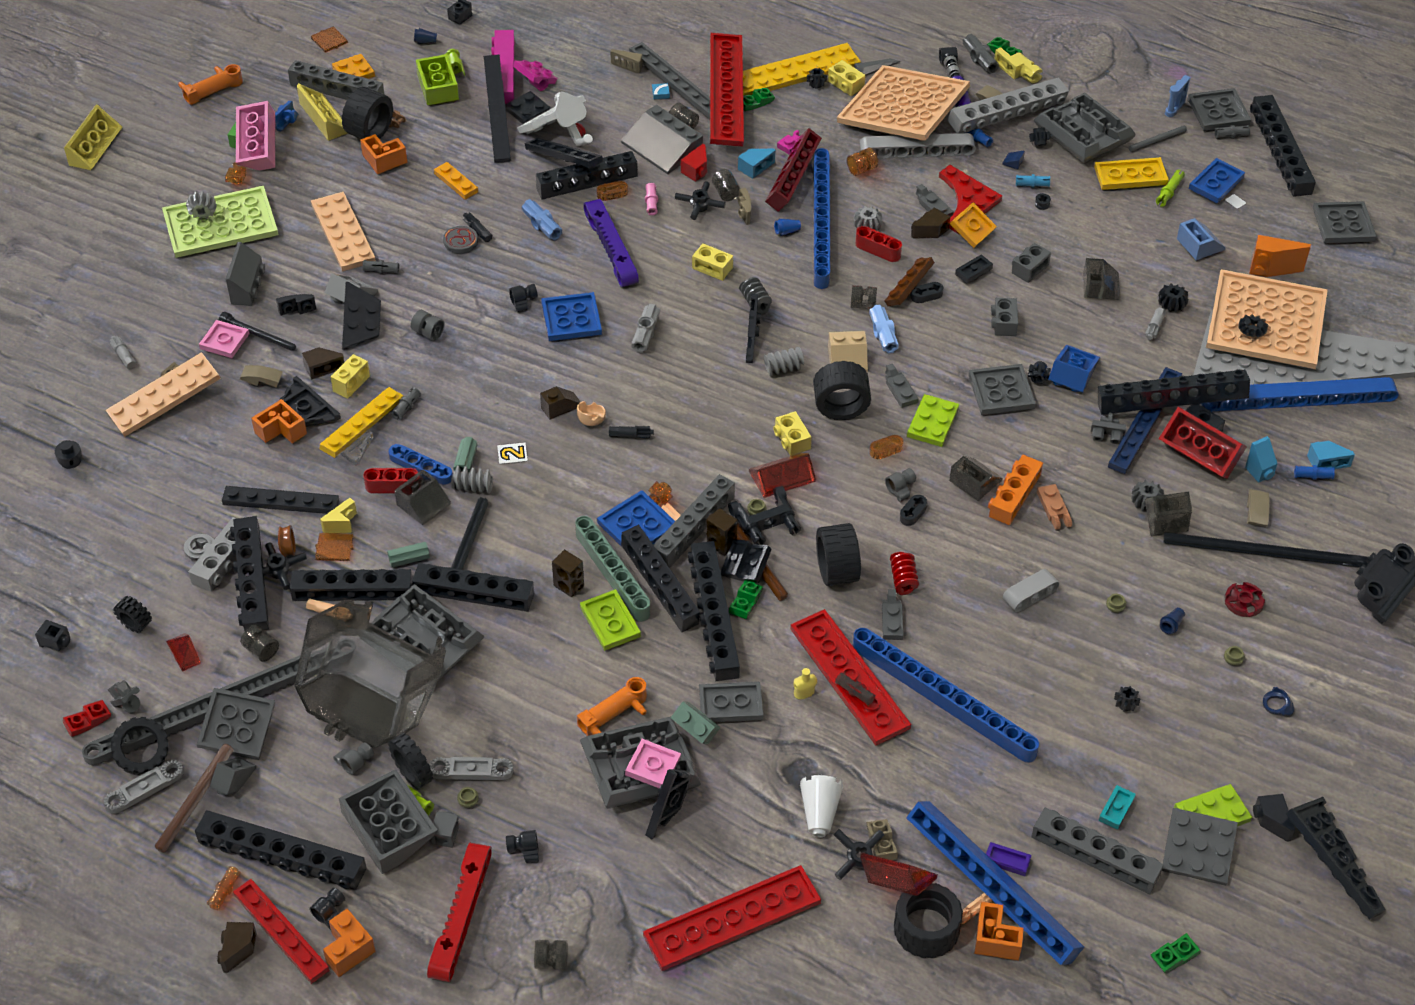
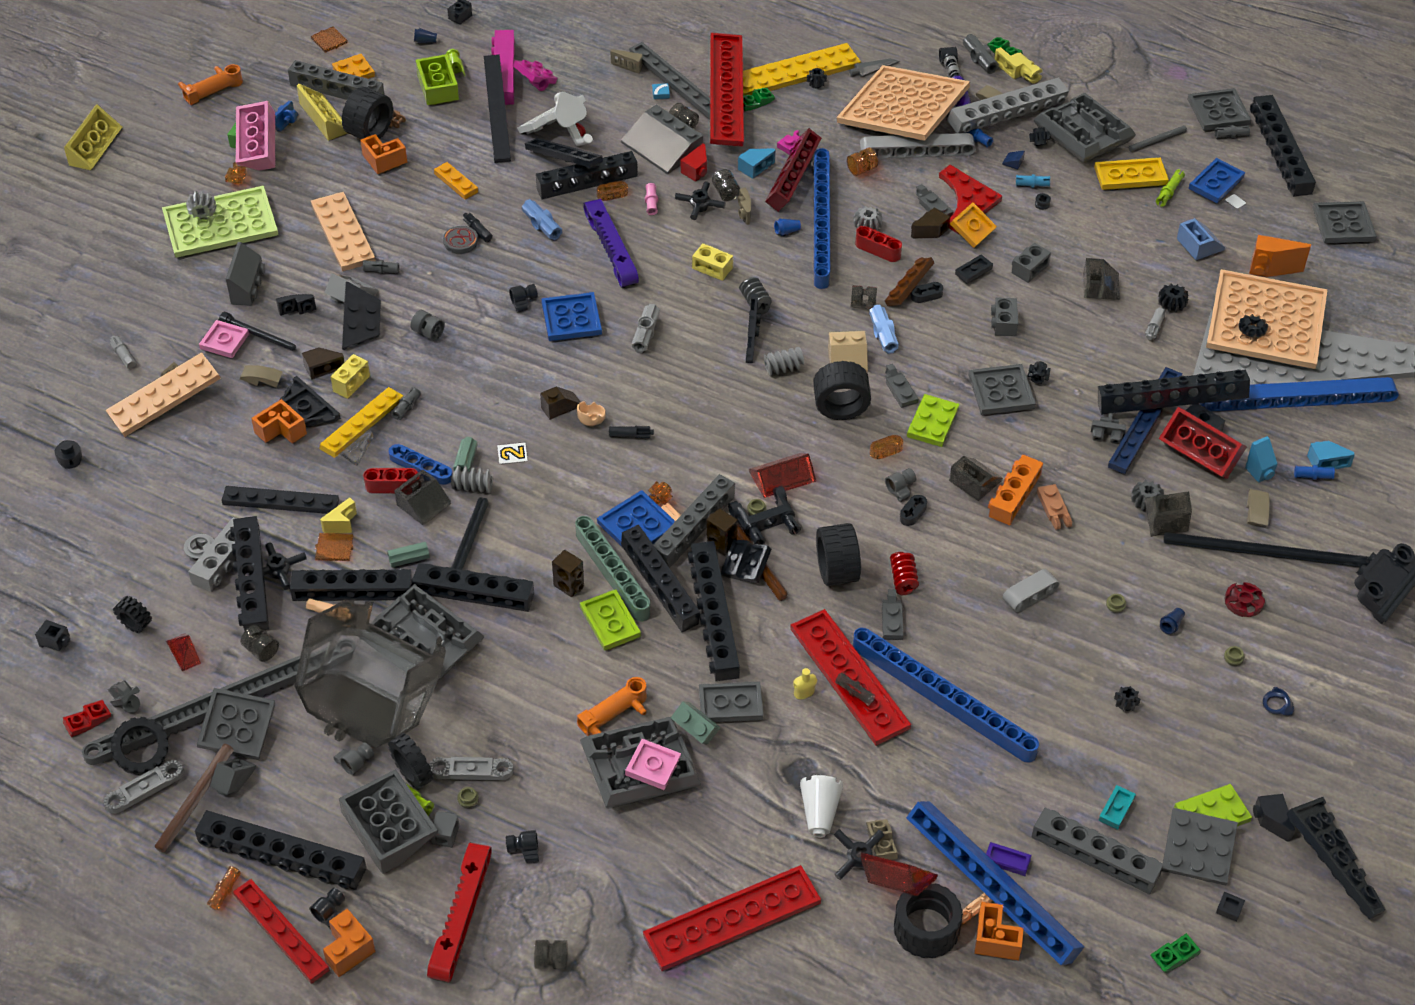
(237, 943): dark brown slope -> none
(286, 541): dark orange piece -> none
(526, 107): black plate -> none
(670, 799): black wing -> none
(746, 599): green slope -> none
(792, 433): light yellow brick -> none
(846, 78): light yellow brick -> none
(1073, 368): blue slope -> none
(1177, 96): medium blue plate -> none
(1230, 906): none -> black plate

